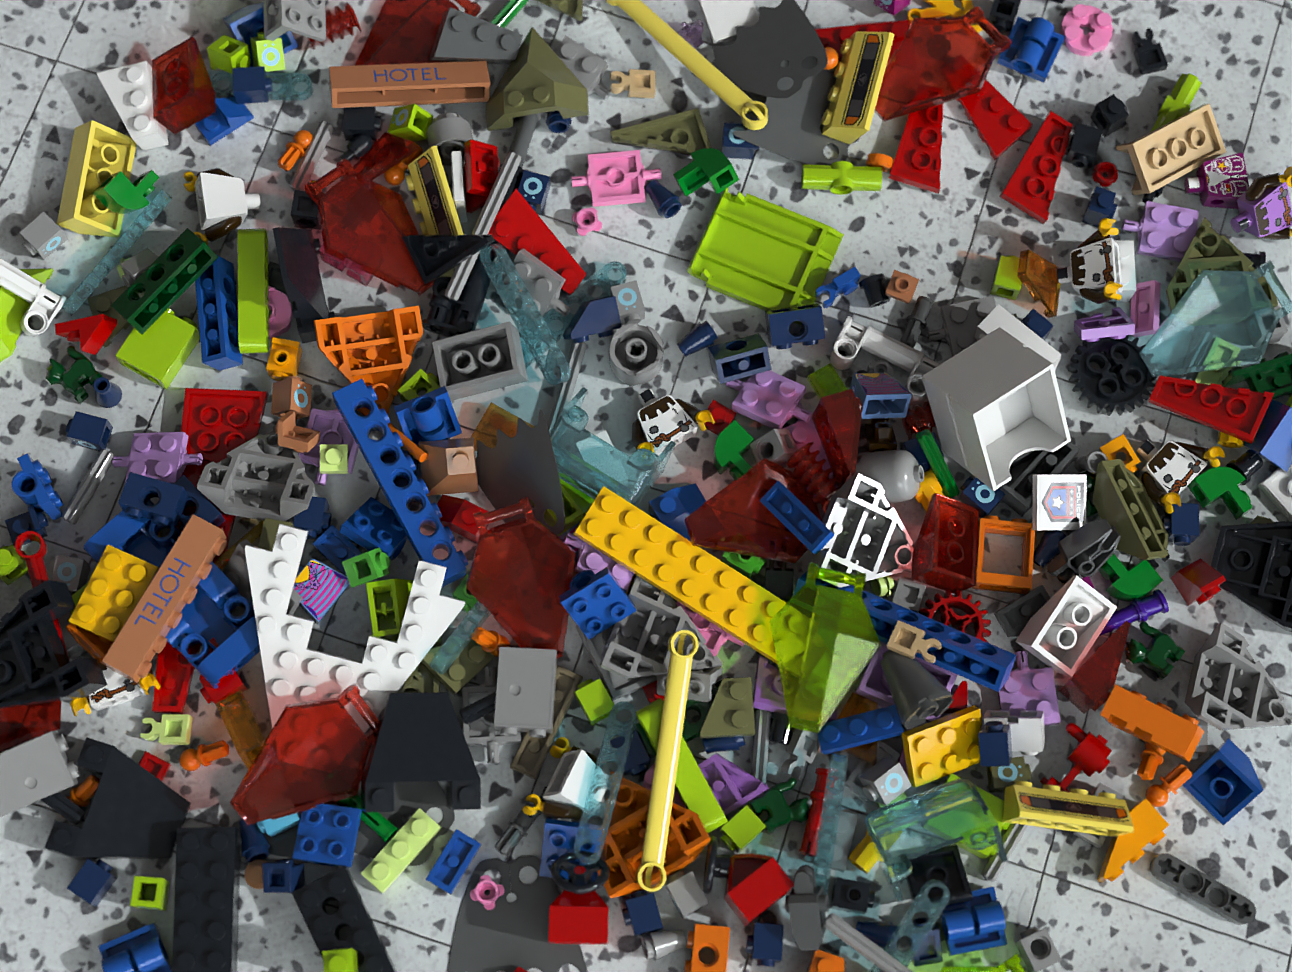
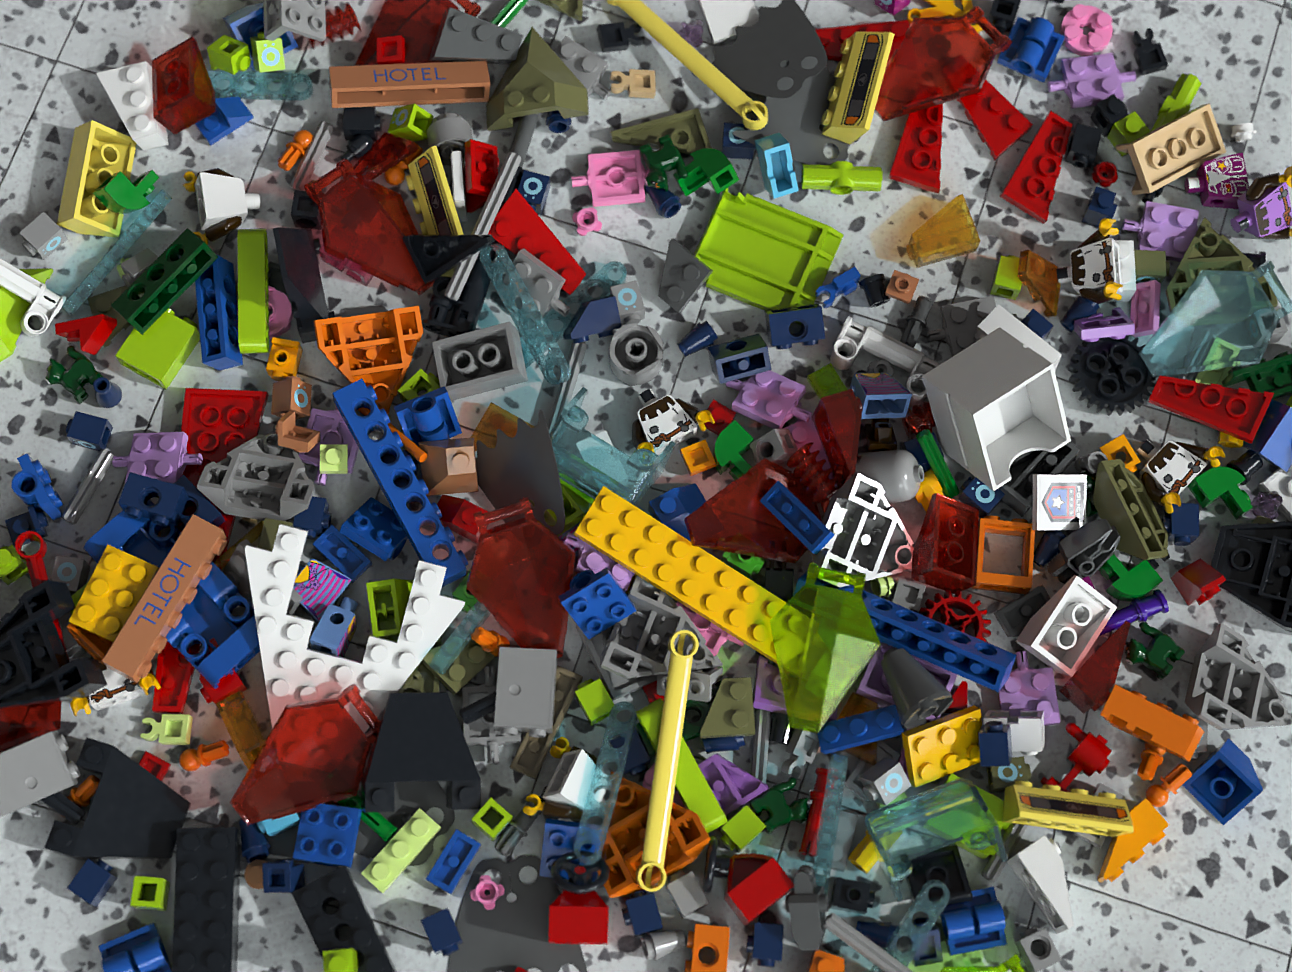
(251, 85): dark blue brick -> none
(335, 628): none -> medium blue torso
(366, 567): bright green brick -> none
(391, 50): none -> red plate
(442, 932): none -> dark blue brick
(491, 819): none -> lime brick
(617, 38): none -> black plate
(662, 161): none -> dark green animal
(681, 276): none -> dark grey wing
(698, 457): none -> light orange plate
(776, 165): none -> medium azure brick
(832, 58): orange axle -> none
(879, 160): orange tile -> none
(909, 640): tan plate -> none
(944, 235): none -> clear yellow slope
(1044, 878): none -> white slope
(1079, 309): none -> dark blue cone
(1091, 79): none -> lavender plate
(1127, 130): none -> lime brick
(1151, 265): none -> olive brick
(1201, 892): dark grey beam -> none
(1243, 132): none -> white plate
(1266, 504): none -> clear purple piece

